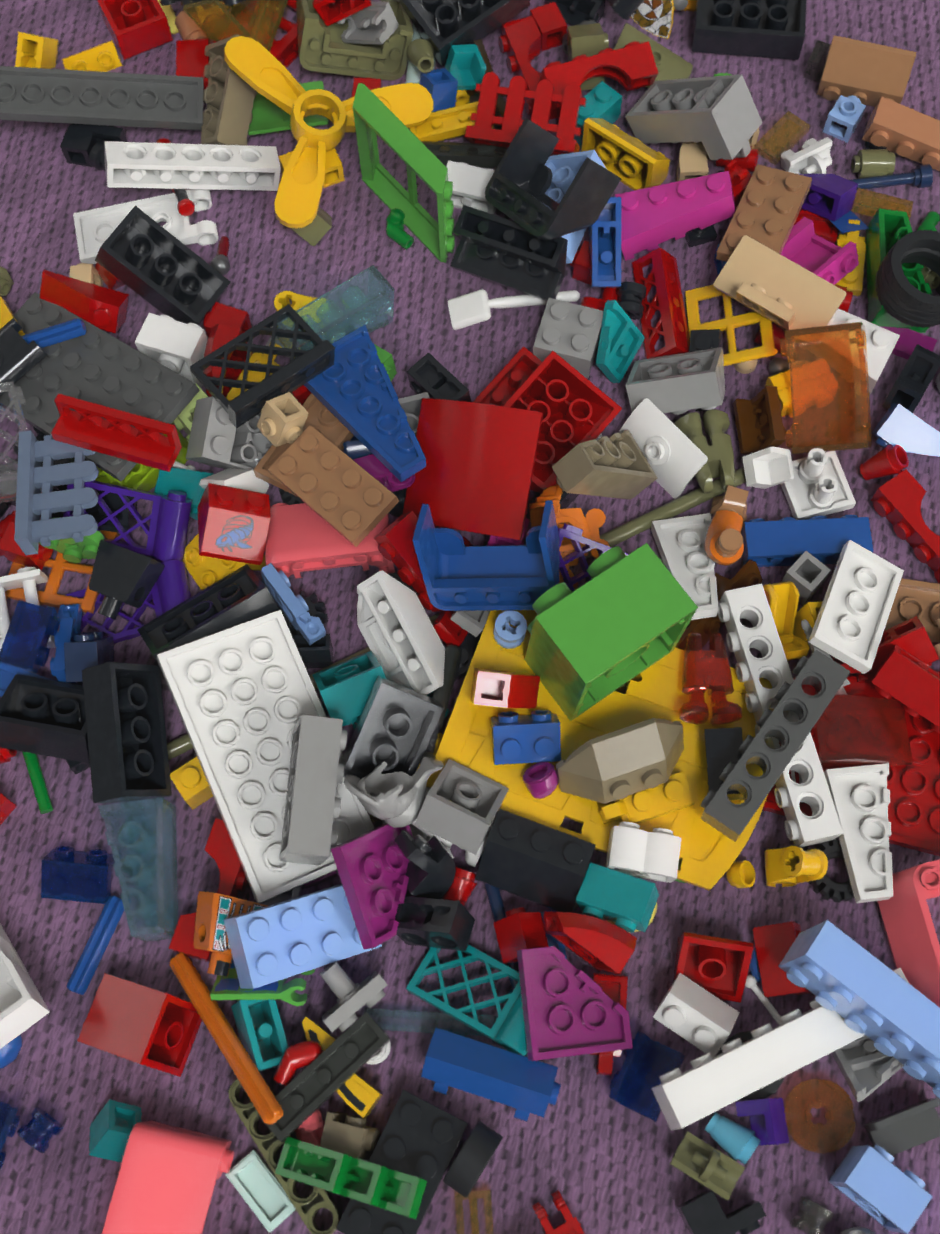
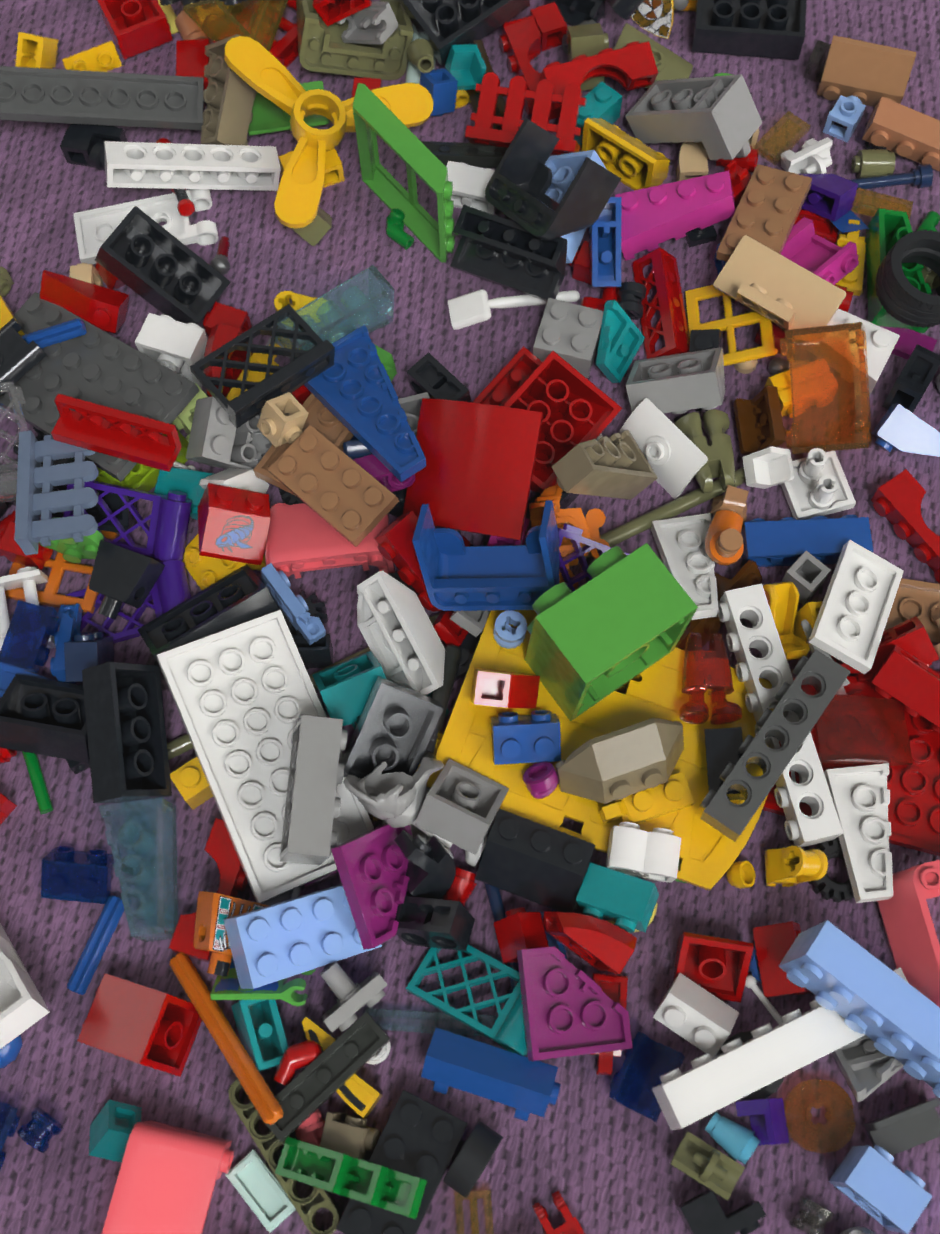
(446, 123): yellow plate -> none
(886, 462): red cone -> none

